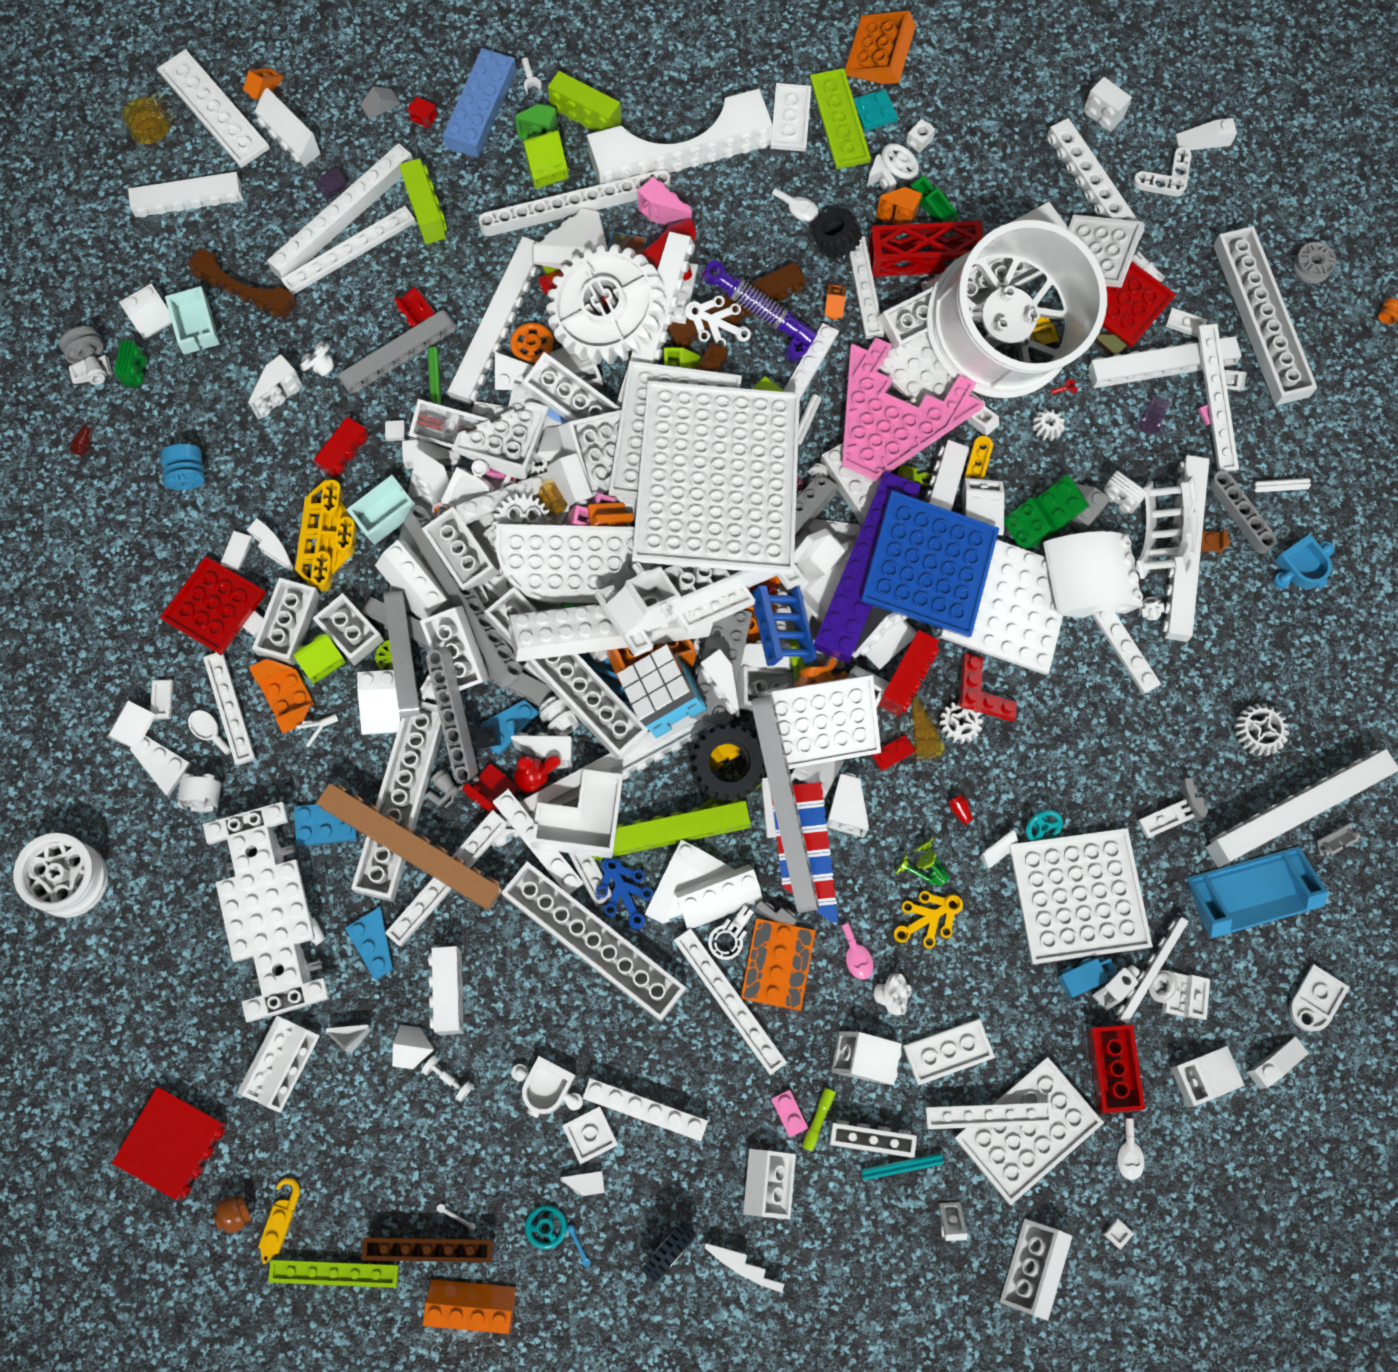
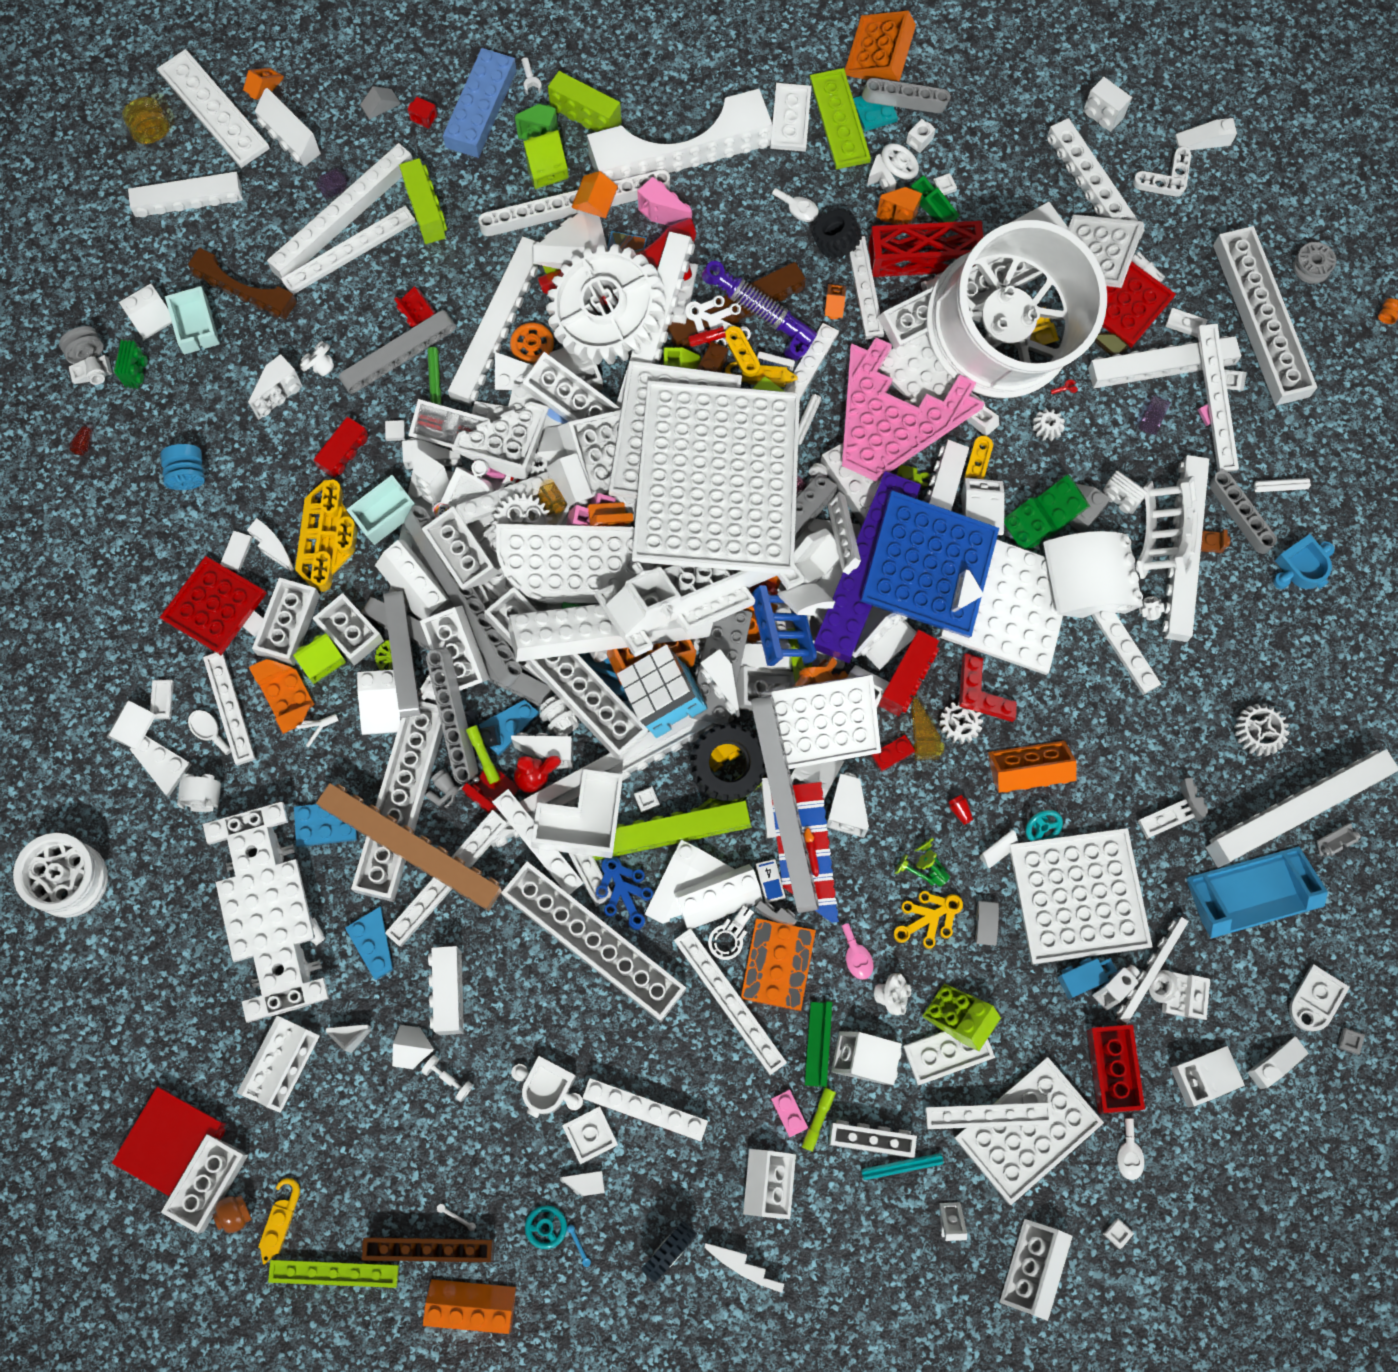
(204, 1183): none -> white slope
(488, 767): none -> lime piece
(595, 194): none -> orange slope
(646, 799): none -> white tile
(707, 336): none -> red axle
(741, 344): none -> yellow plate
(770, 881): none -> tile
(772, 360): none -> white tile
(778, 375): none -> yellow plate
(806, 598): none -> white slope
(809, 838): none -> red piece
(818, 1044): none -> green fence
(844, 533): none -> white plate
(905, 95): none -> light grey beam
(945, 184): none -> white tile
(962, 1016): none -> lime slope
(966, 591): none -> white slope
(987, 923): none -> light grey slope
(1032, 766): none -> orange slope
(1351, 1041): none -> light grey tile

